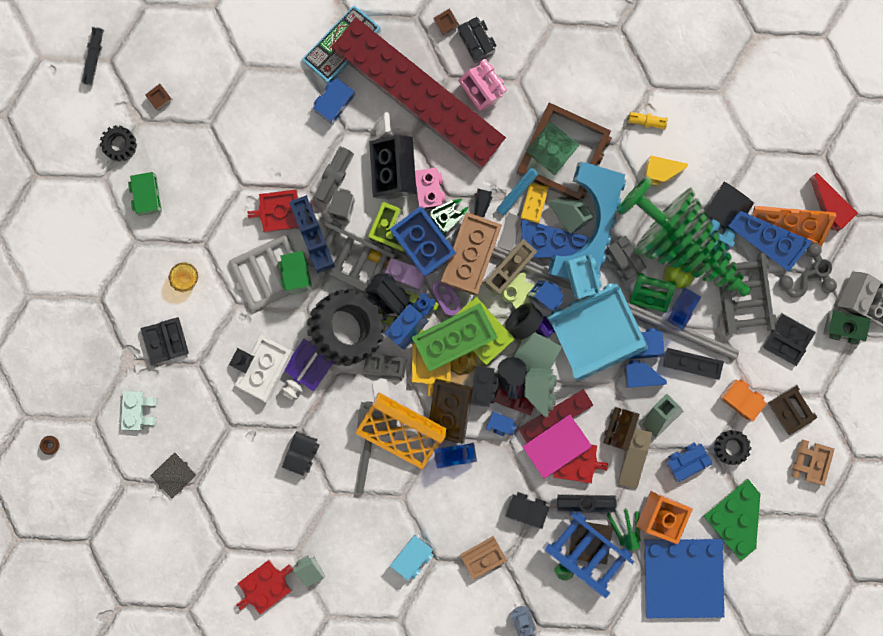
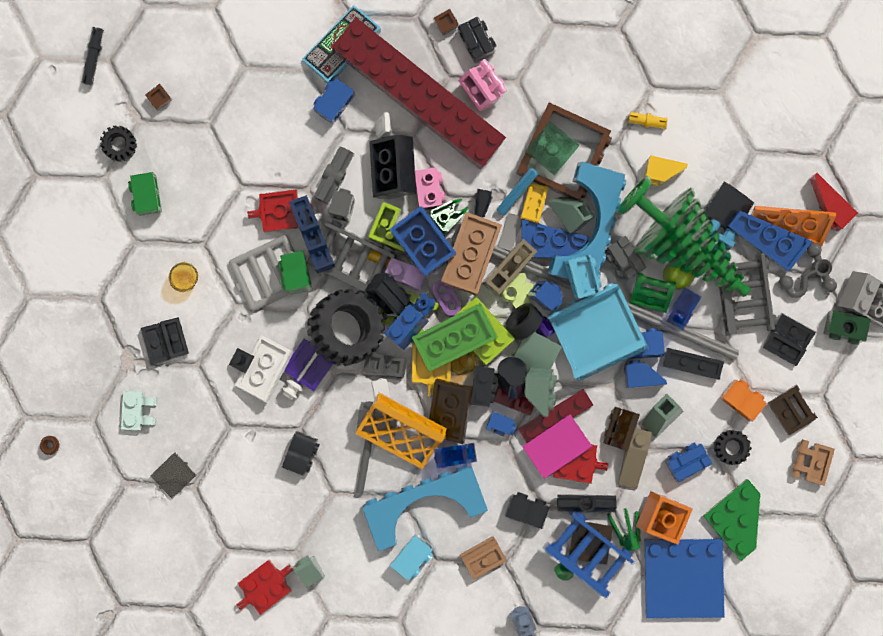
(459, 486): none -> dark azure arch

